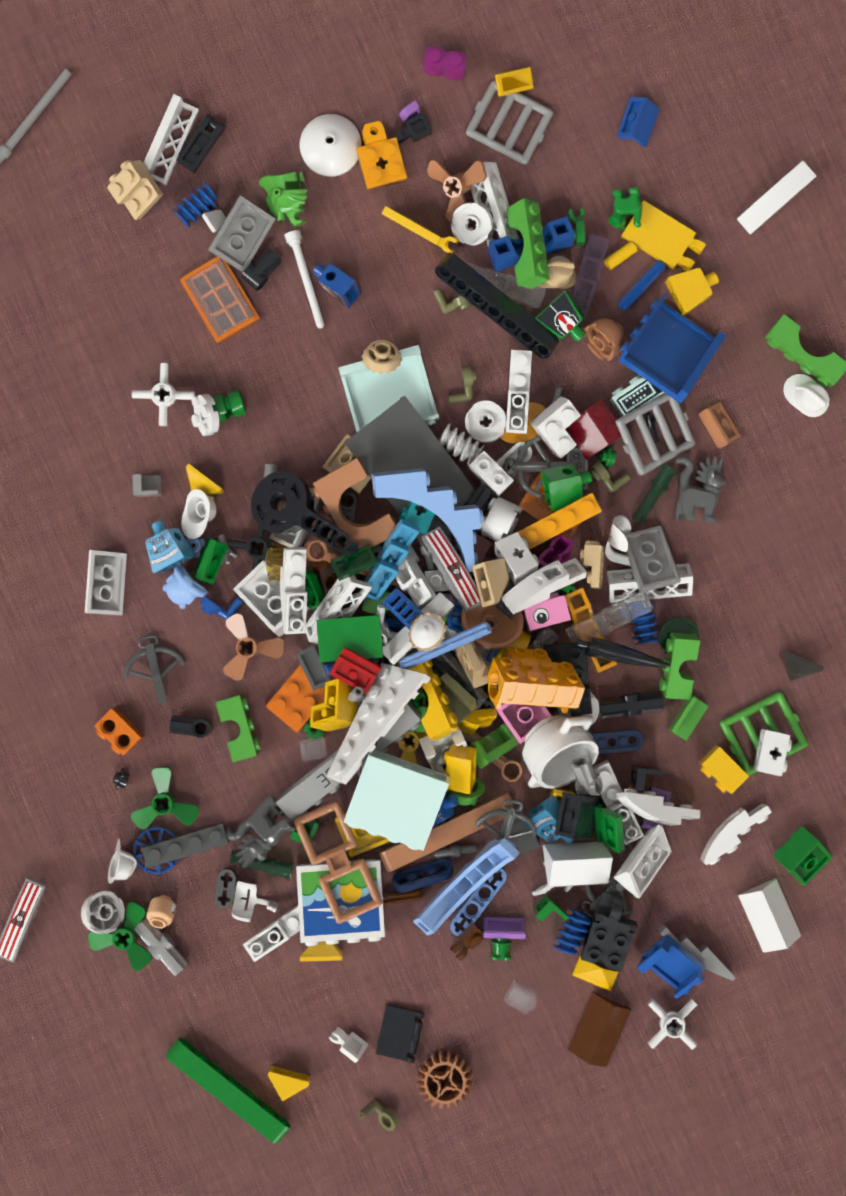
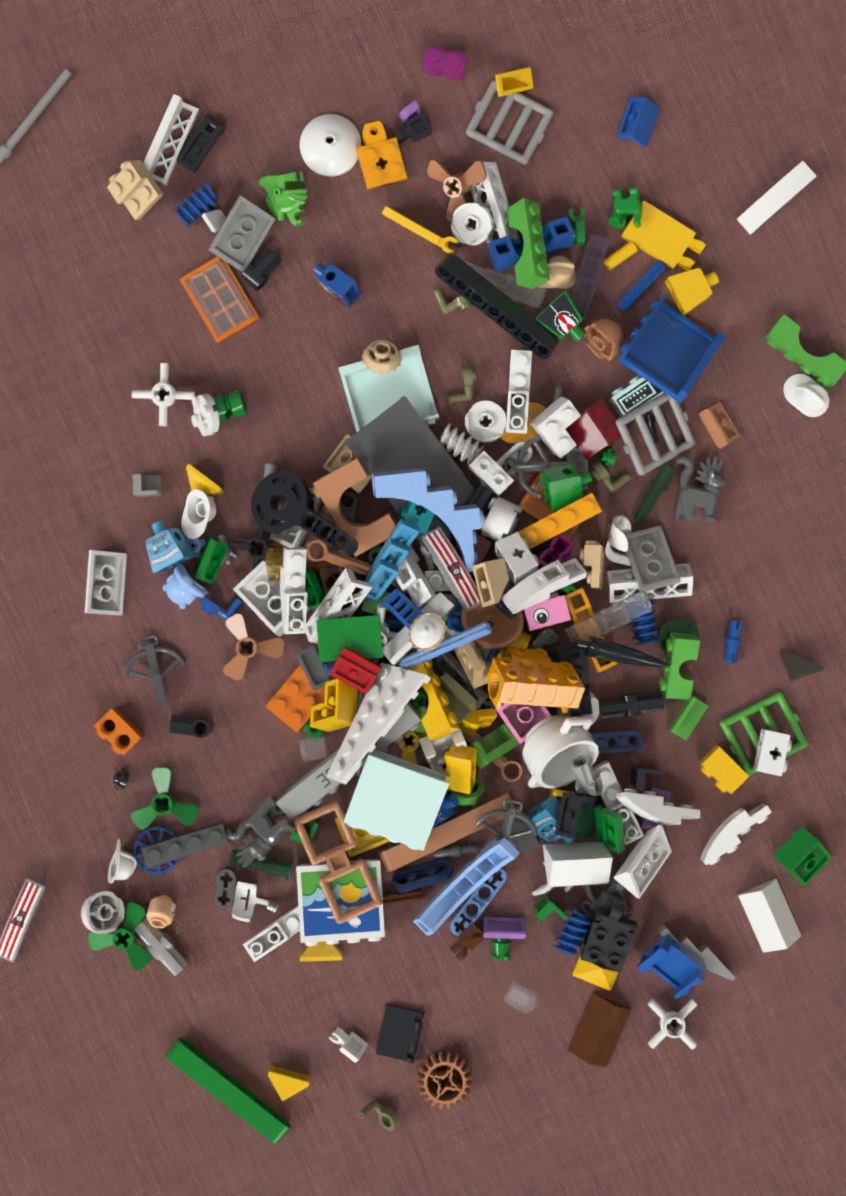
(236, 710): bright green arch -> none
(294, 240): white piece -> none
(352, 564): dark green plate -> none
(356, 695): light grey arm -> none
(733, 641): none -> blue pin

